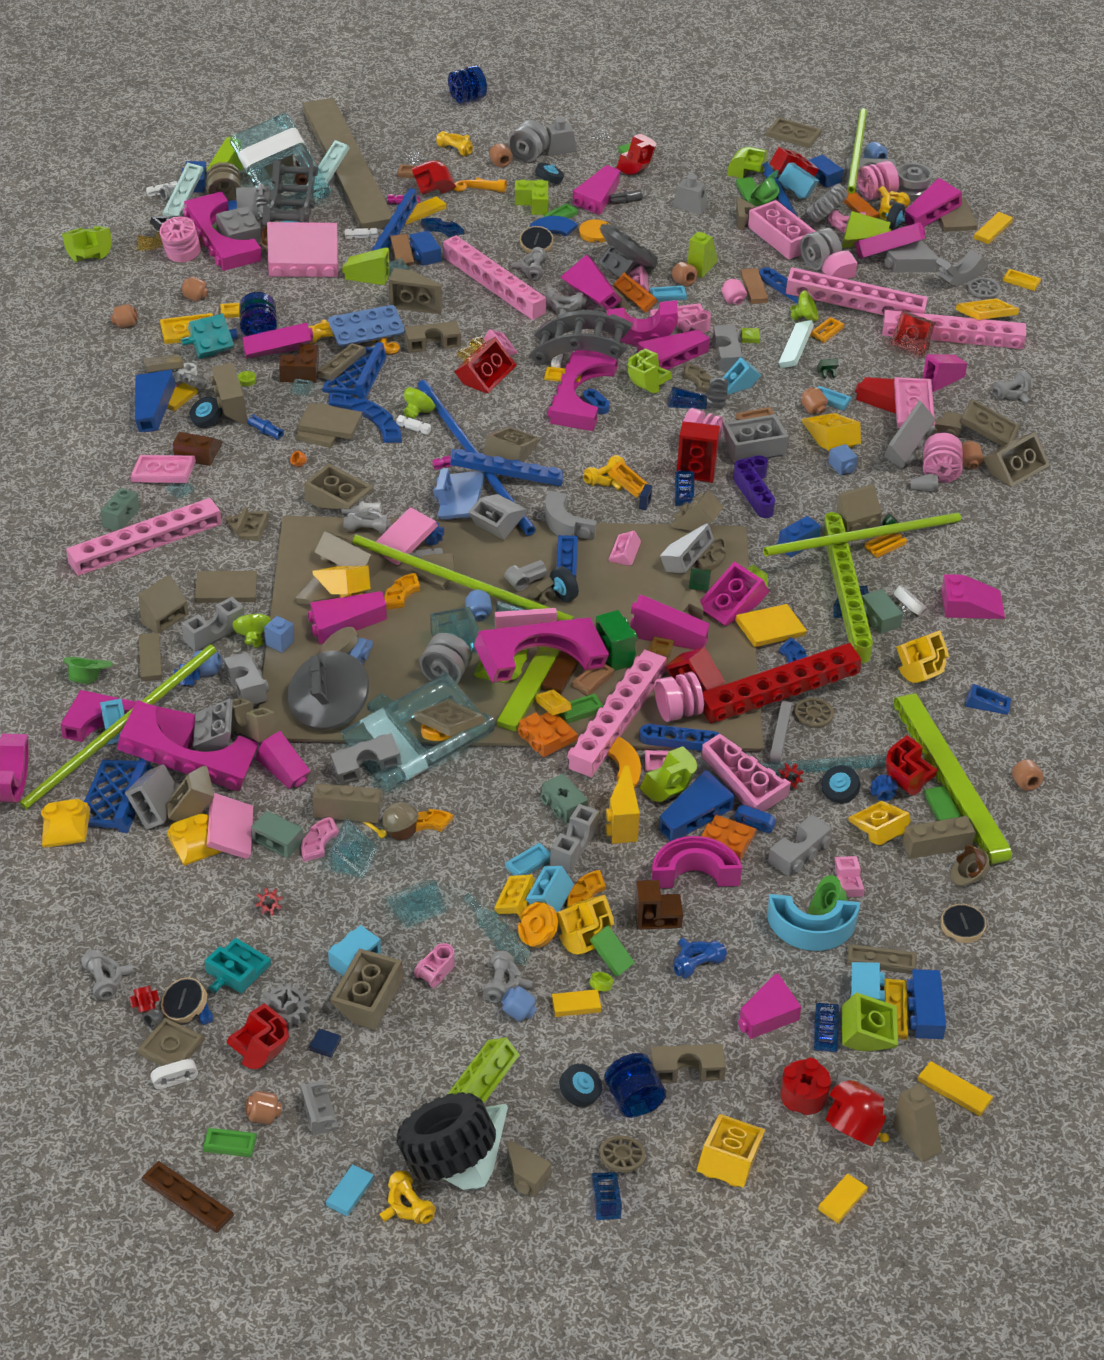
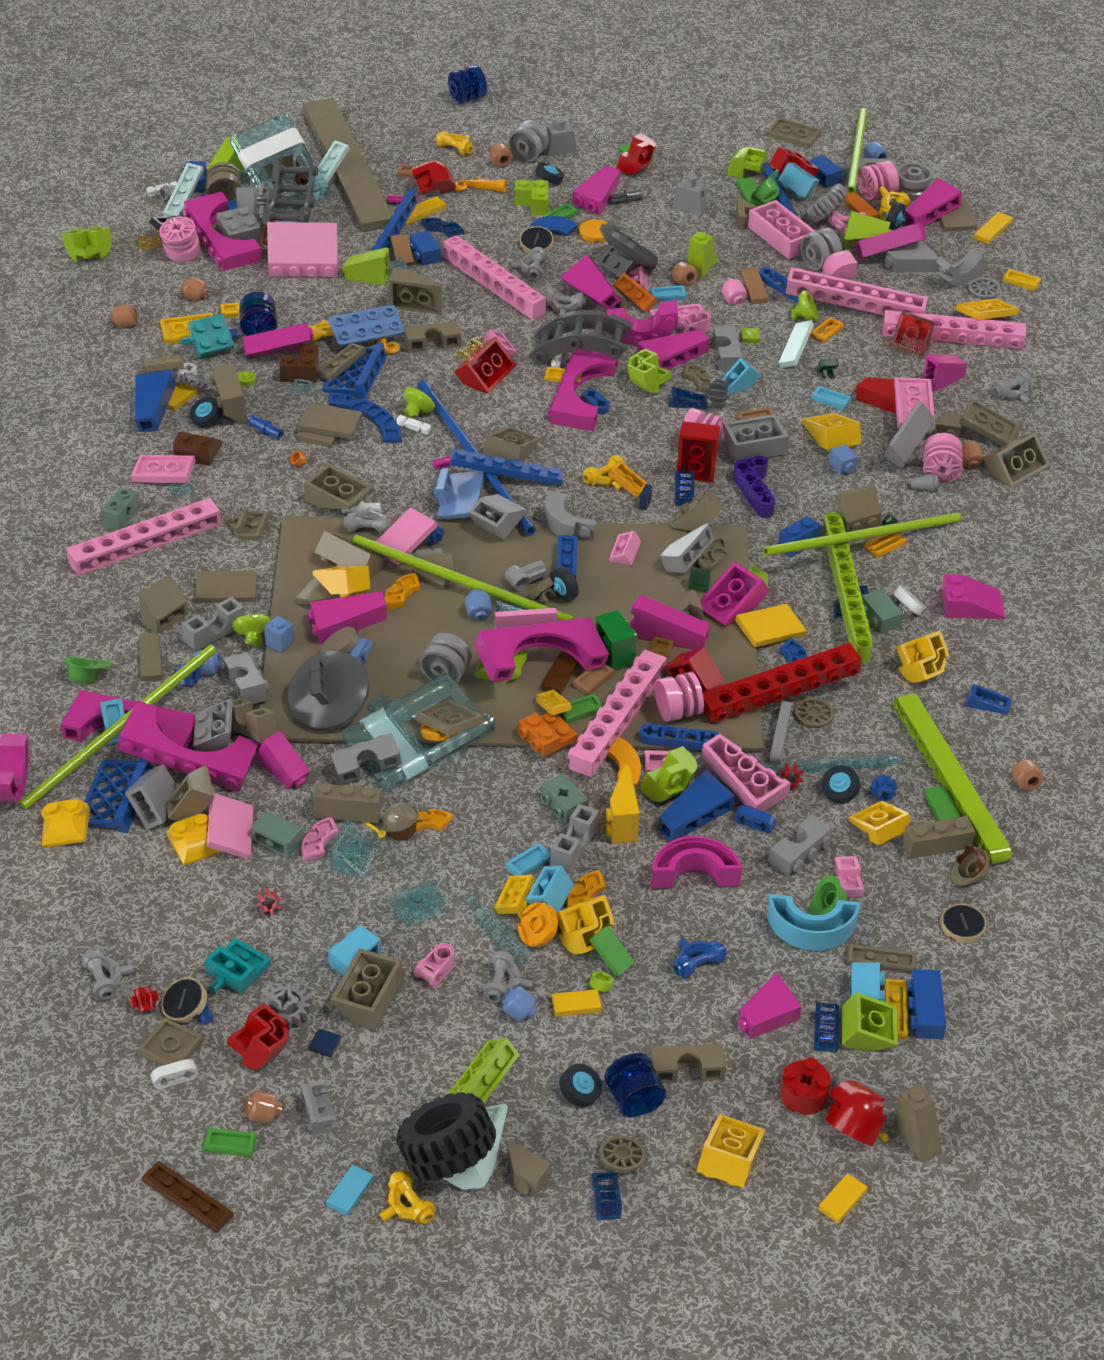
(153, 1015): dark grey hinge -> none
(361, 233): white axle -> none
(456, 622): clear light blue brick -> none
(527, 688): lime tile -> none
(654, 909): reddish brown brick -> none
(731, 833): orange plate -> none
(814, 401): nougat head -> none
(907, 766): red brick -> none
(955, 1088): yellow tile -> none

